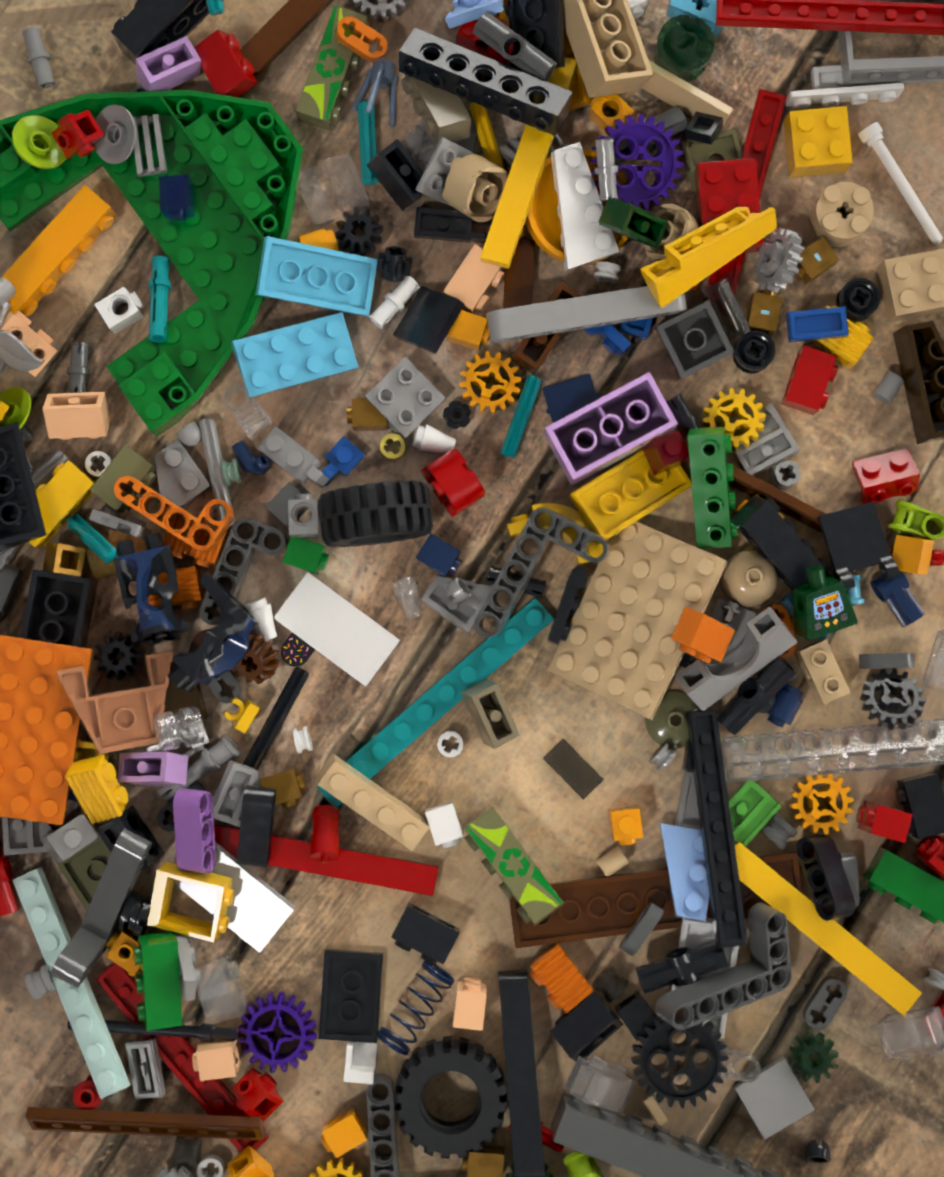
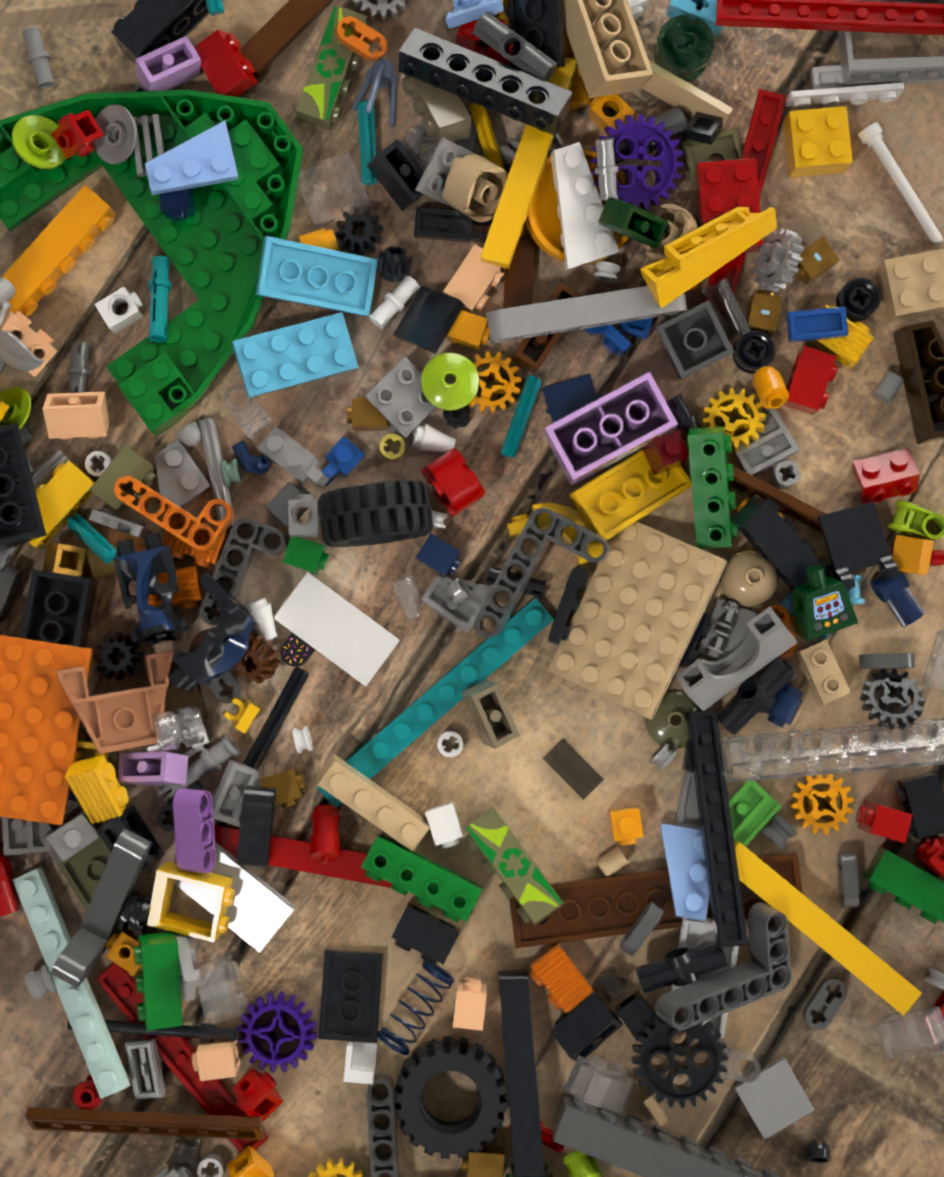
(195, 163): none -> light blue wing
(344, 1133): light orange brick -> none
(422, 878): none -> green brick
(438, 519): none -> white bush
(450, 396): none -> lime dish
(702, 636): orange brick -> none
(770, 387): none -> light orange brick
(815, 1068): clear green gear -> none
(825, 877): black beam -> none
(852, 202): tan brick -> none

